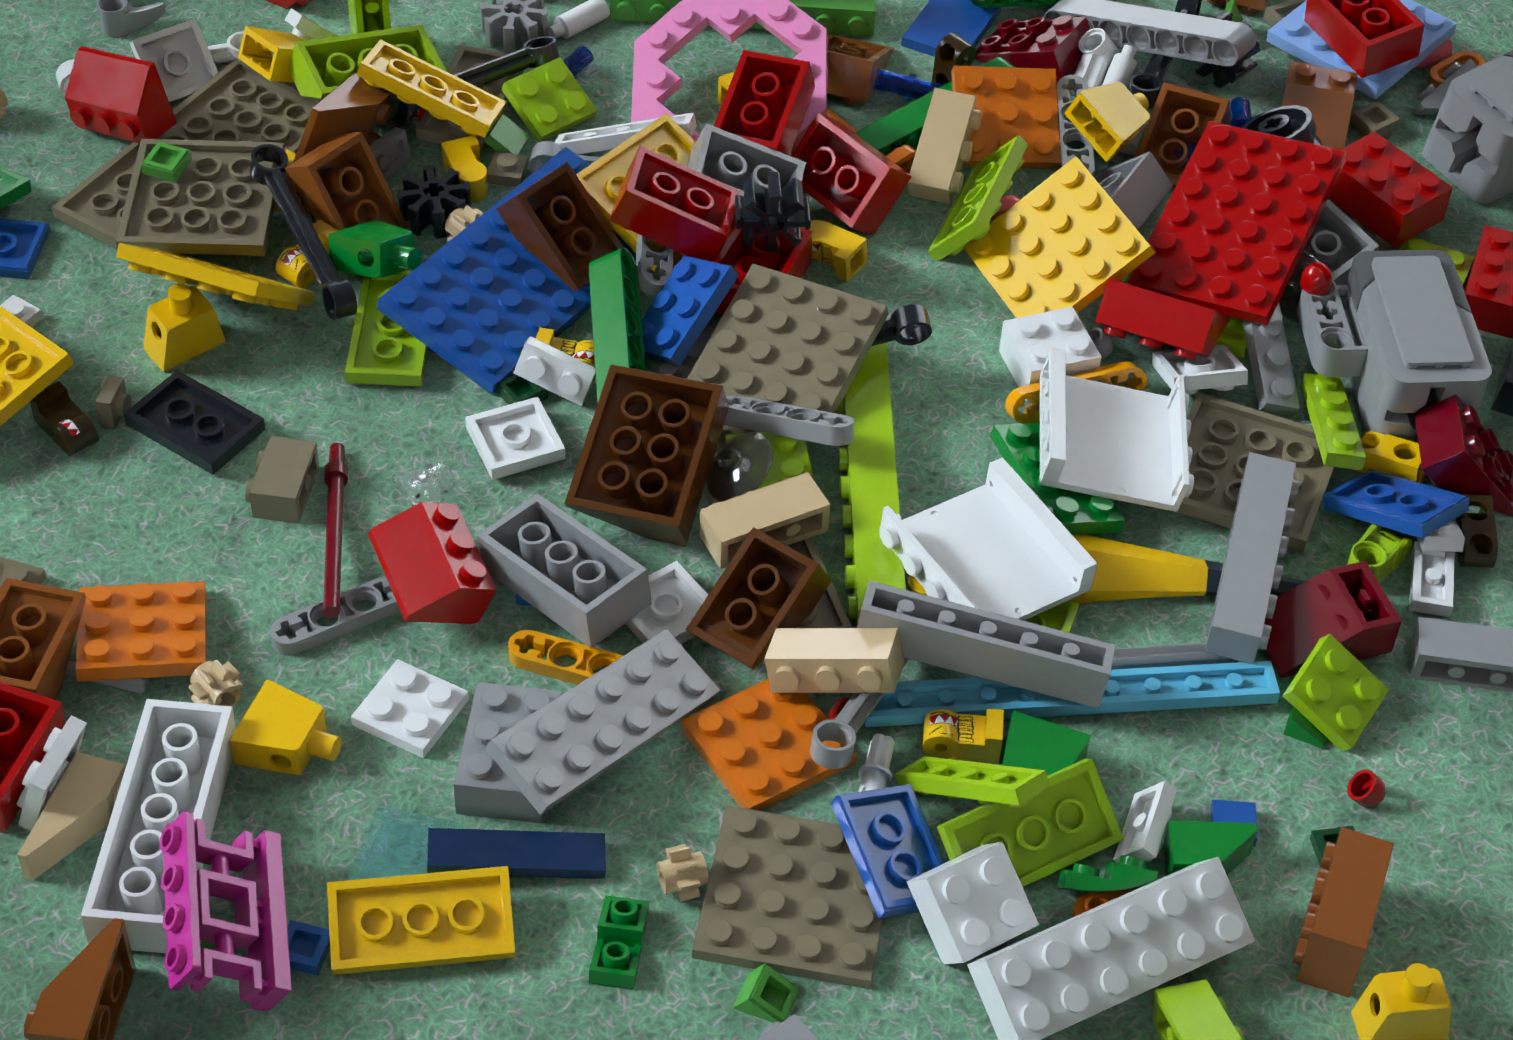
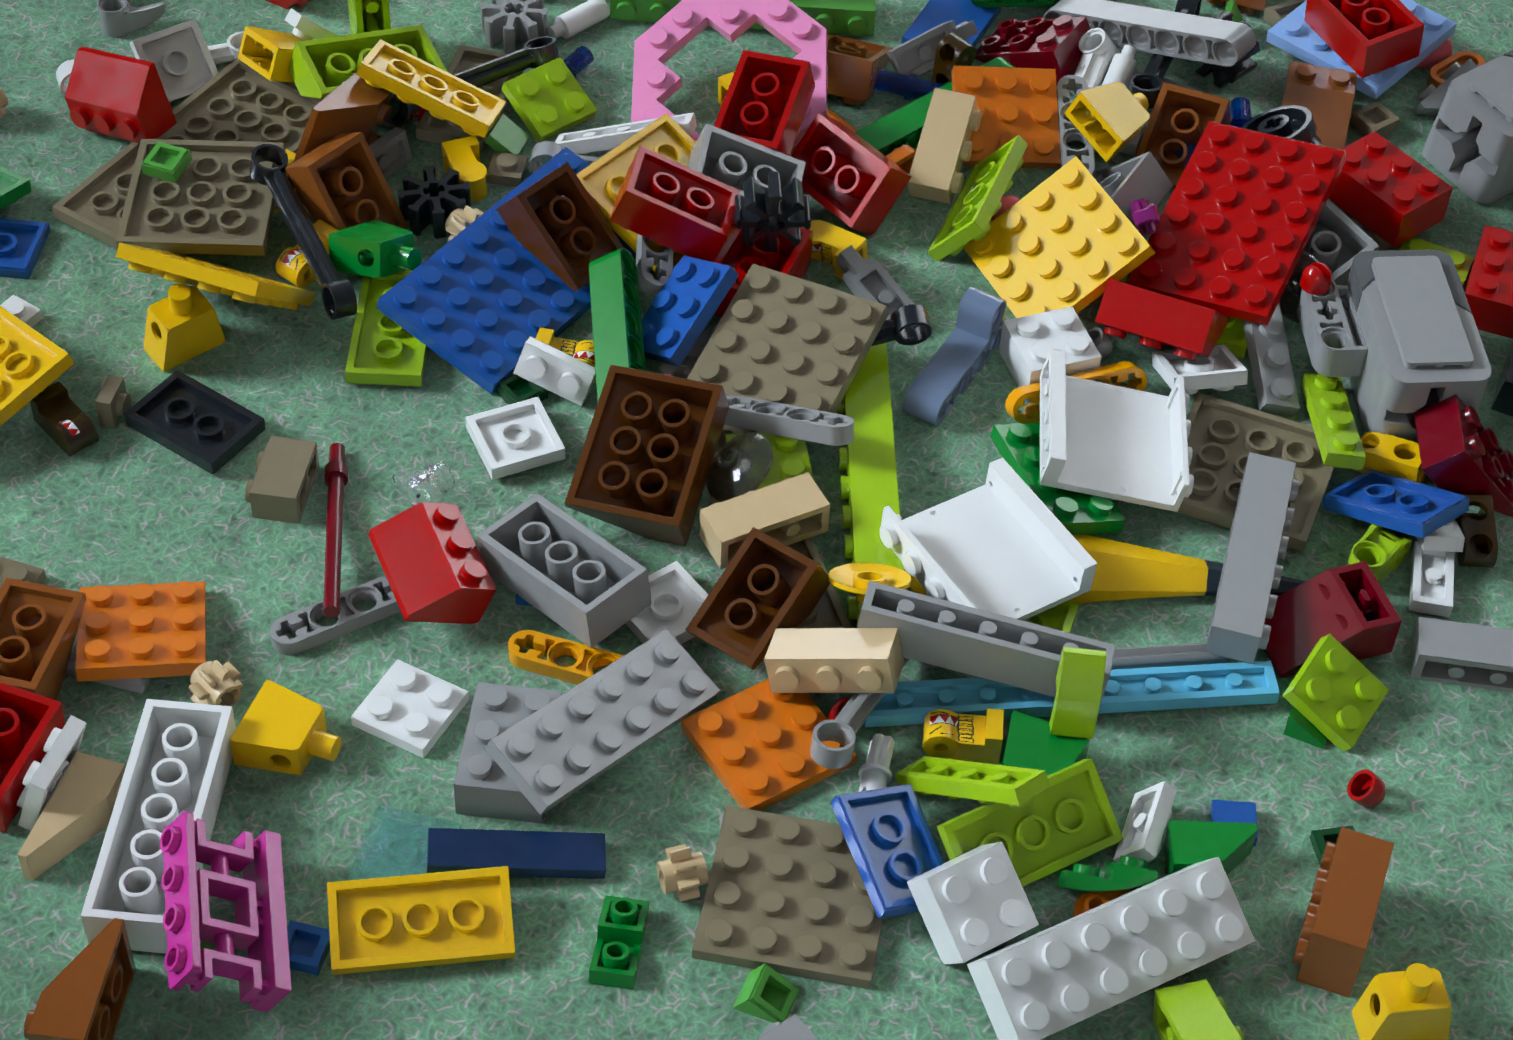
(856, 576): none -> yellow dish
(871, 280): none -> light grey hinge
(919, 53): none -> light grey hinge
(959, 357): none -> sand blue beam
(1078, 692): none -> lime slope
(1145, 216): none -> magenta hinge

